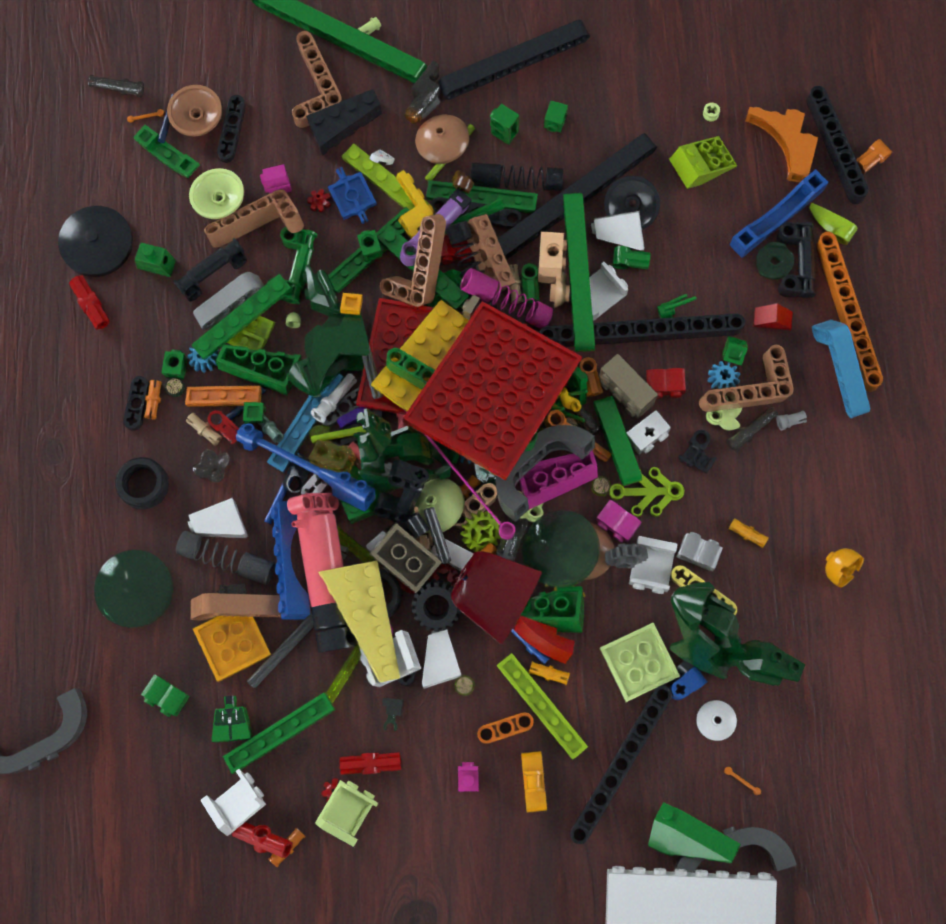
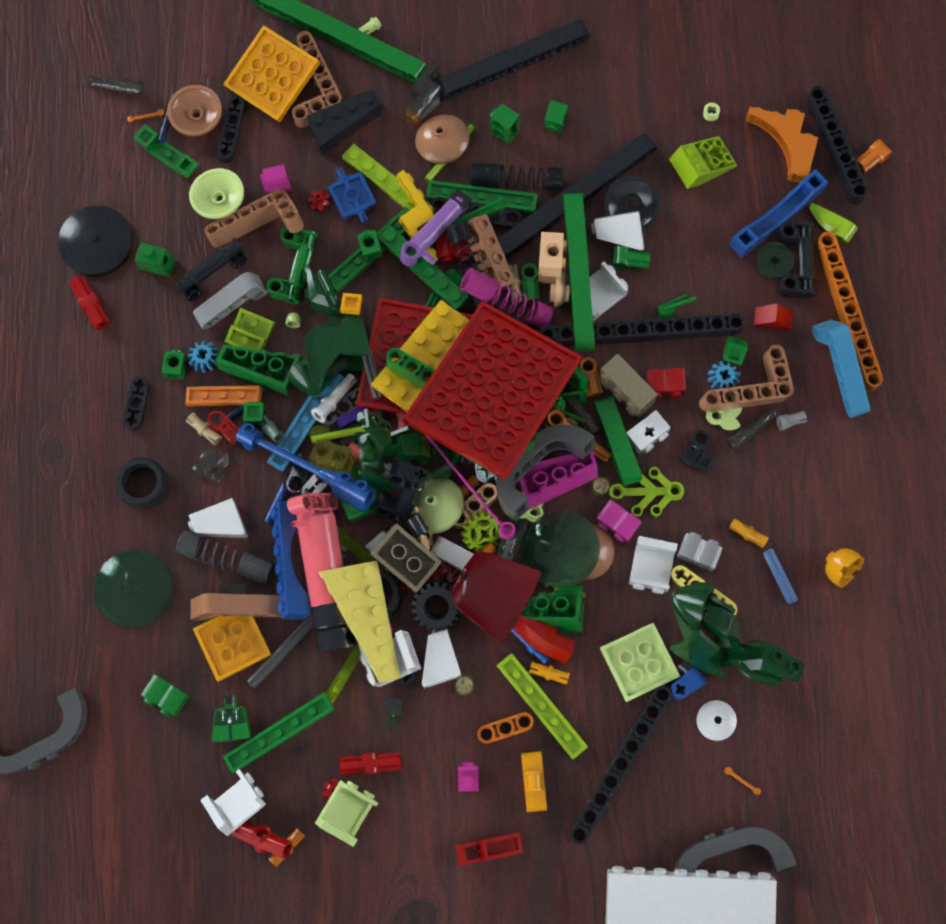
(153, 399): orange pin -> none
(174, 386): tile -> none
(241, 317): green plate -> none
(271, 73): none -> light orange plate
(382, 156): white tile -> none
(423, 285): nougat beam -> none
(437, 535): dark grey axle -> none
(462, 182): reddish brown piece -> none
(470, 306): dark tan plate -> none
(489, 849): none -> red slope
(569, 402): yellow arm -> none
(626, 556): dark grey gear -> none
(683, 835): green wedge -> none
(780, 576): none -> medium blue axle

